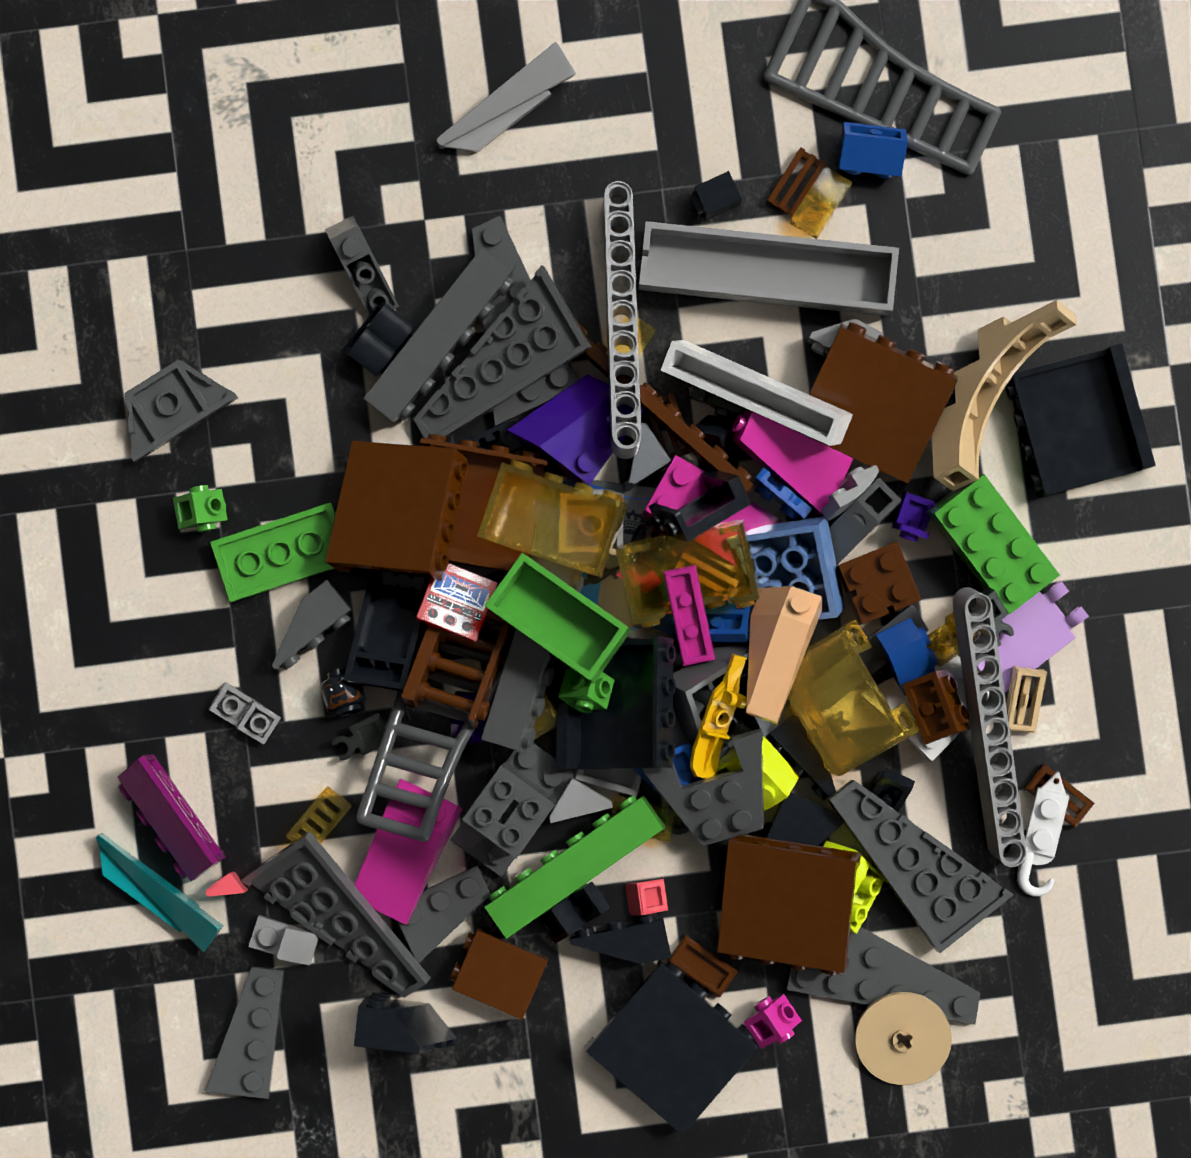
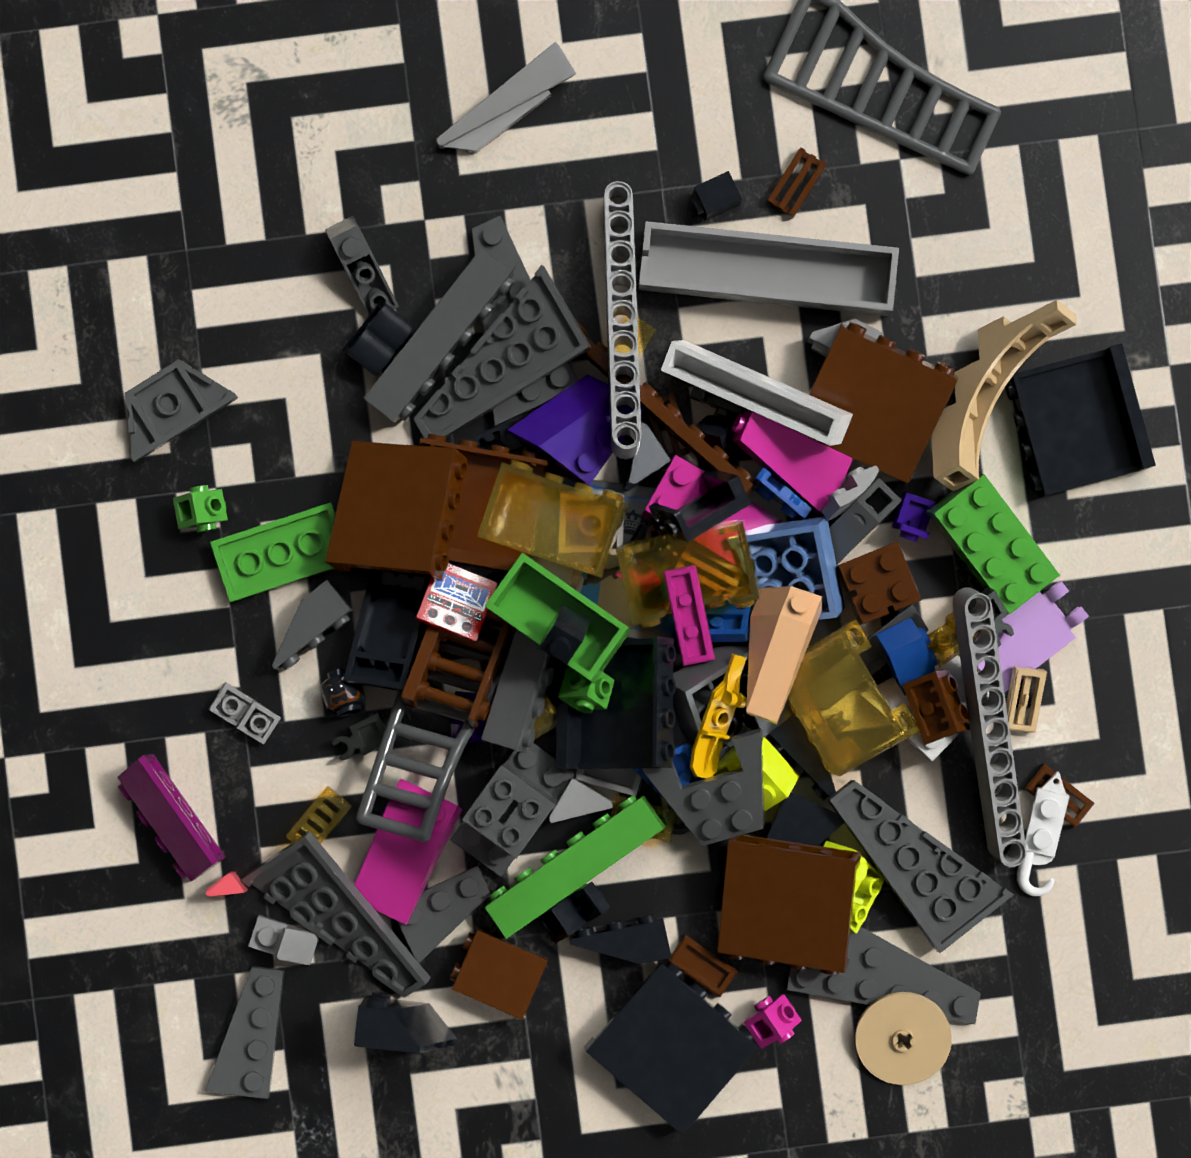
(156, 893): teal wedge -> none
(564, 634): none -> black brick
(646, 897): coral slope -> none
(821, 202): clear yellow slope -> none
(872, 150): blue brick -> none
(892, 788): black slope -> none

